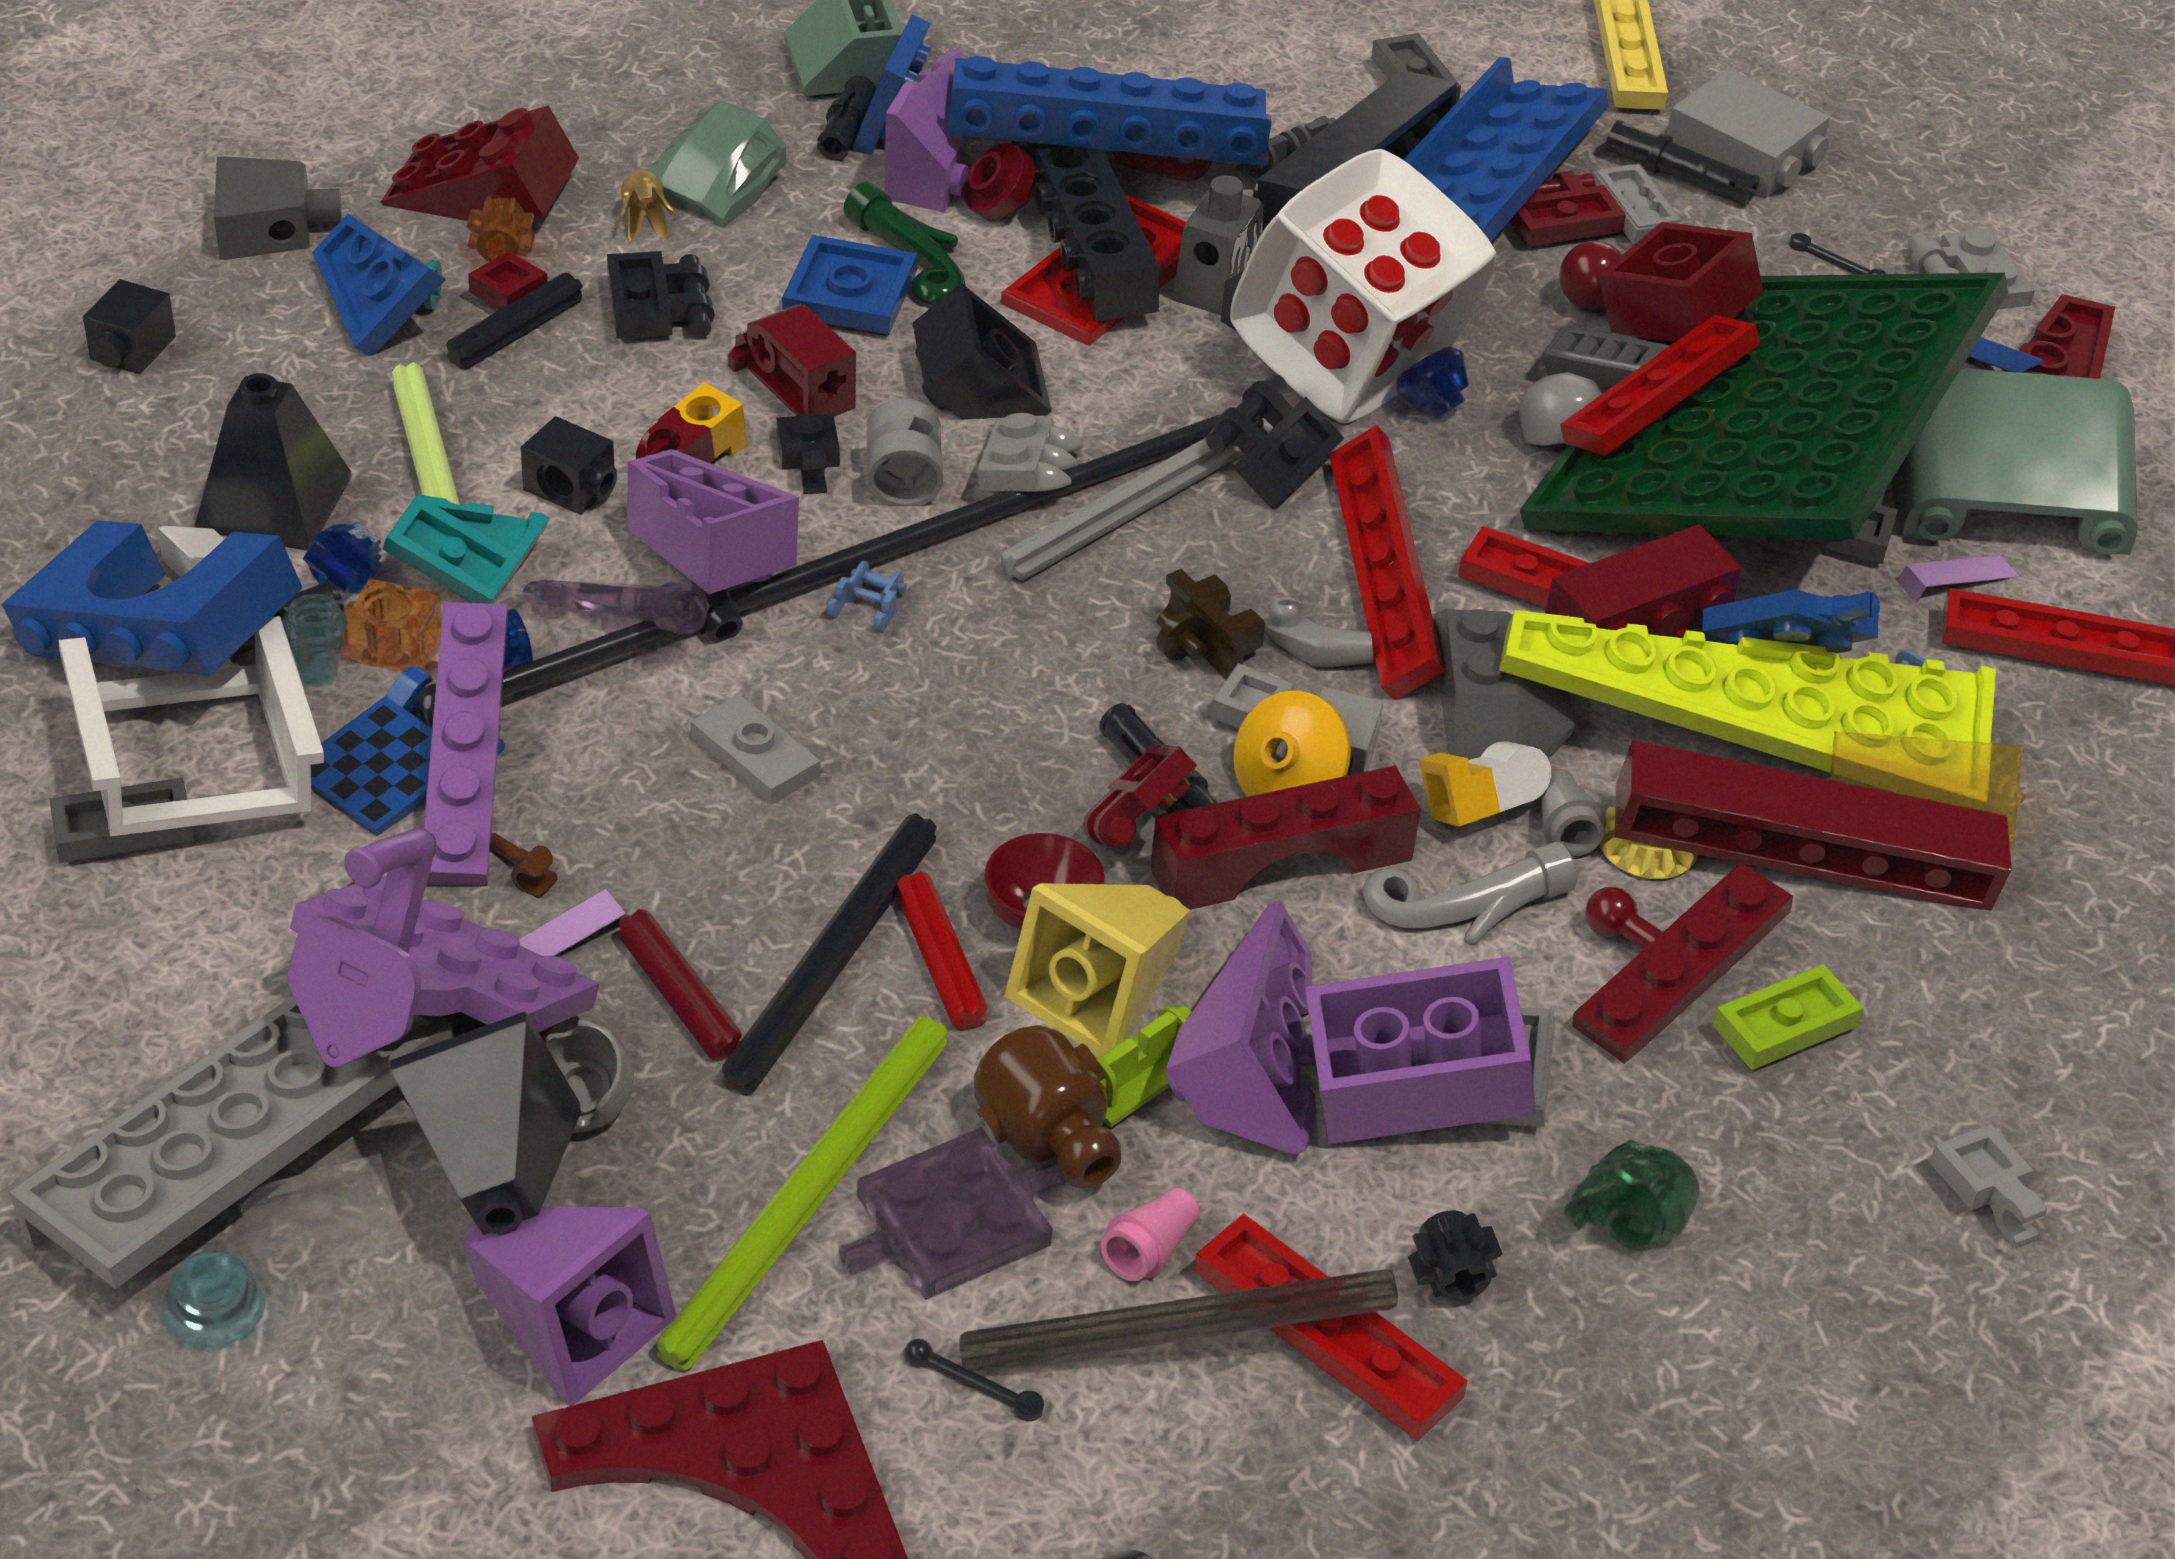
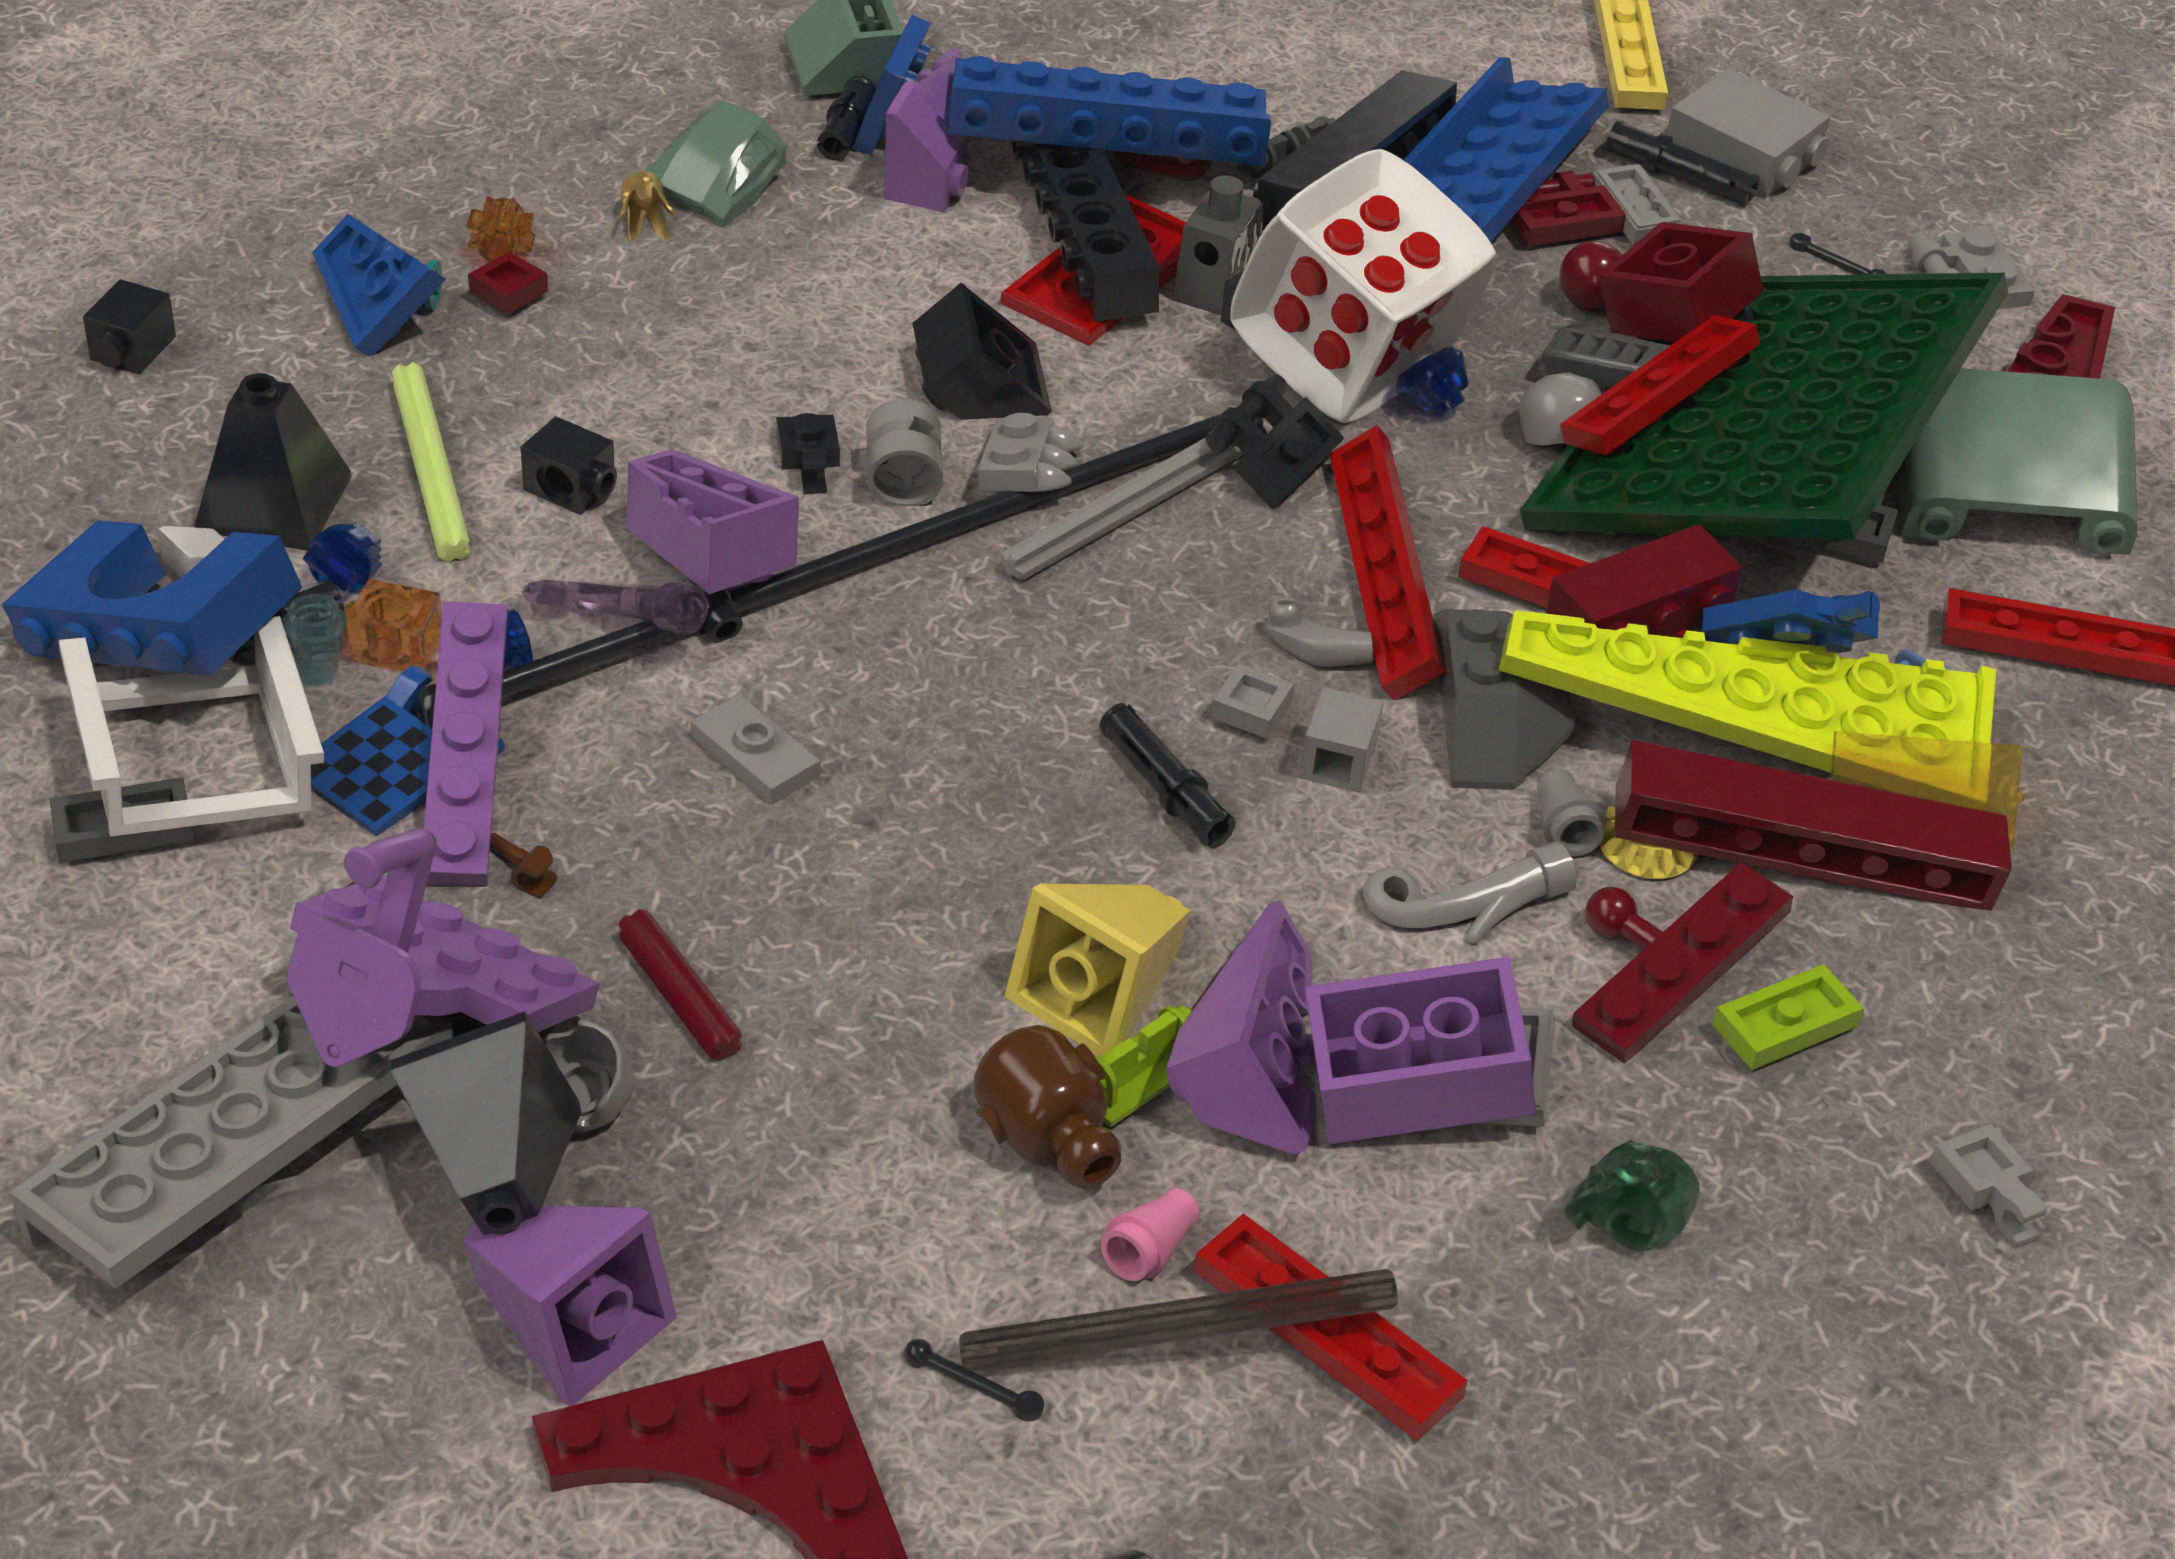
(212, 1300): clear light blue cone -> none
(267, 206): dark grey torso -> none
(464, 544): teal wing -> none
(507, 158): dark red slope -> none
(514, 320): black axle -> none
(573, 925): lavender piece -> none
(641, 297): black plate -> none
(694, 429): leg -> none
(799, 361): dark red piece -> none
(800, 1195): lime axle -> none
(827, 956): black axle -> none
(849, 588): medium blue piece -> none
(852, 283): blue plate -> none
(874, 211): dark green plant -> none
(942, 951): red axle -> none
(952, 1213): clear purple plate -> none
(999, 181): dark red plate -> none
(1035, 860): dark red piece -> none
(1149, 781): dark red plate -> none
(1200, 626): dark brown hips -> none
(1215, 849): dark red arch -> none
(1314, 738): yellow dish -> none
(1409, 54): dark grey plate -> none
(1455, 1255): black gear -> none
(1473, 789): leg -> none
(1927, 574): lavender piece -> none
(2003, 356): blue piece -> none

